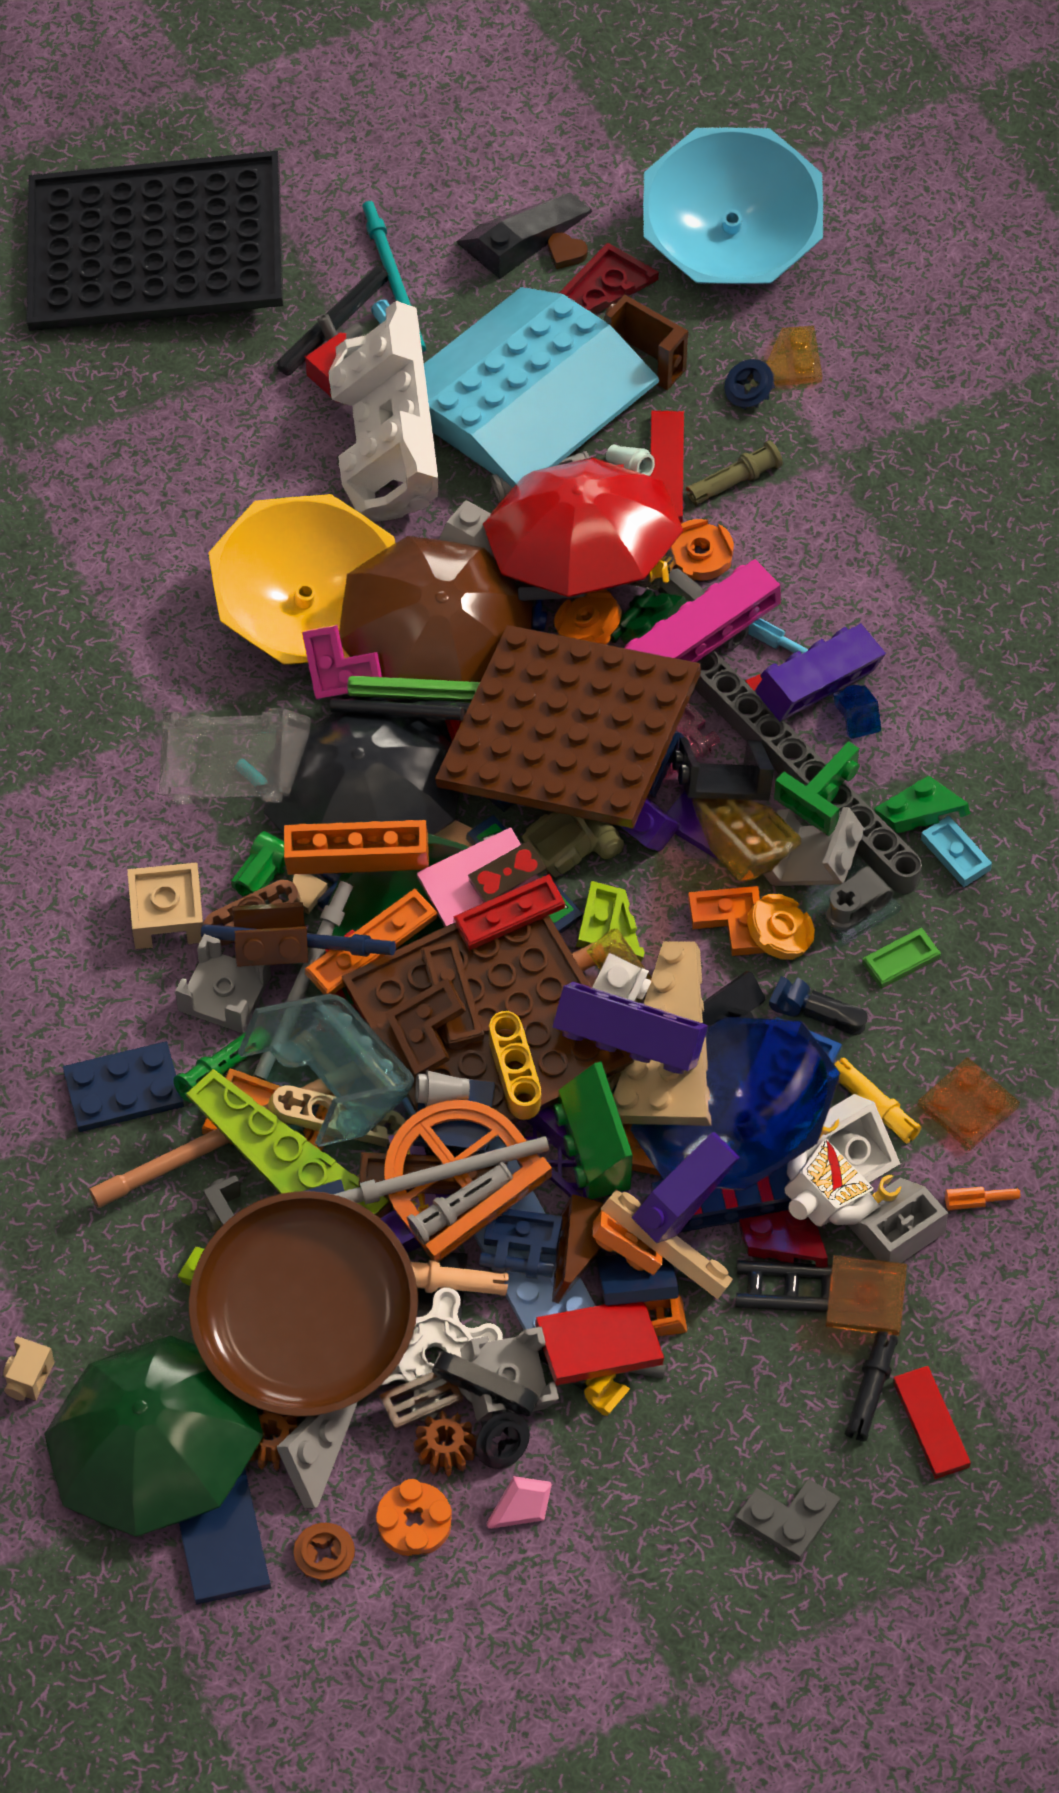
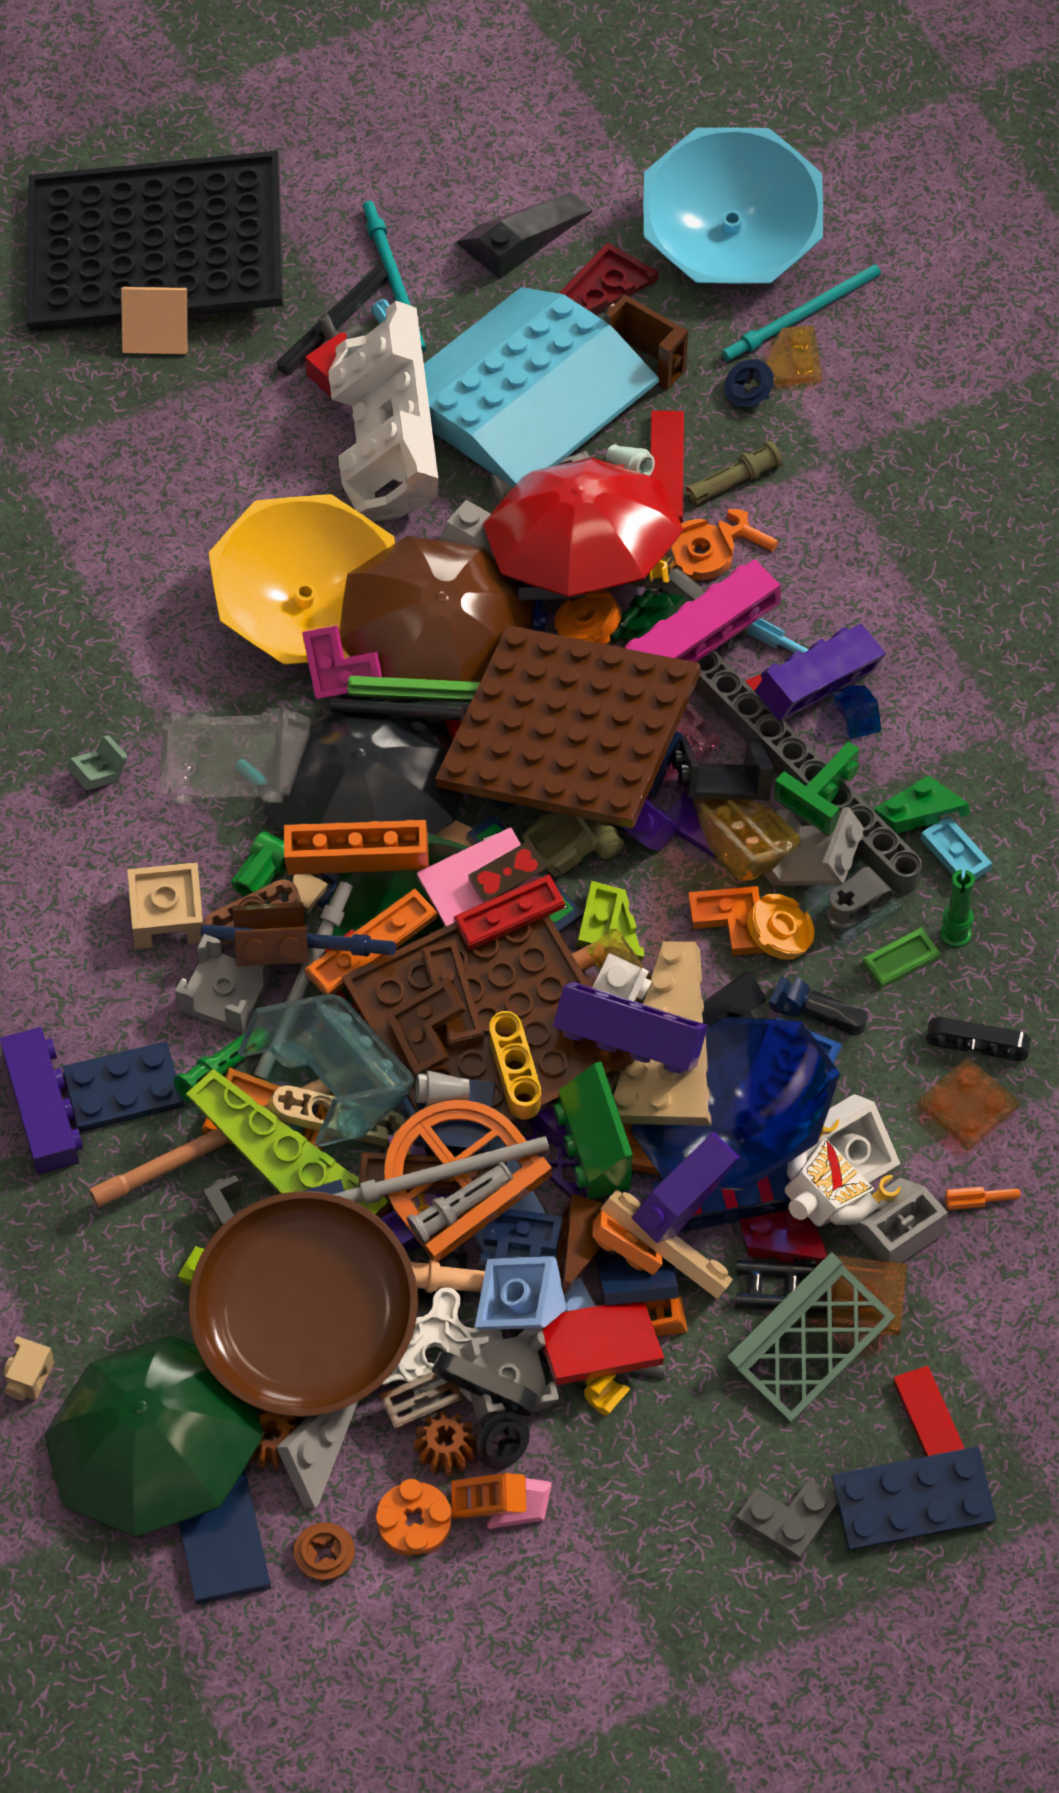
(40, 1100): none -> dark purple brick
(99, 766): none -> sand green bracket
(154, 320): none -> light nougat tile
(509, 1496): none -> orange slope
(520, 1294): none -> light blue slope
(566, 250): reddish brown tile -> none
(743, 530): none -> orange bar
(753, 339): none -> teal bar
(787, 1315): none -> sand green fence
(875, 1371): black pin -> none
(888, 1108): yellow pin -> none
(913, 1498): none -> dark blue plate
(958, 916): none -> green pin
(974, 1036): none -> black beam

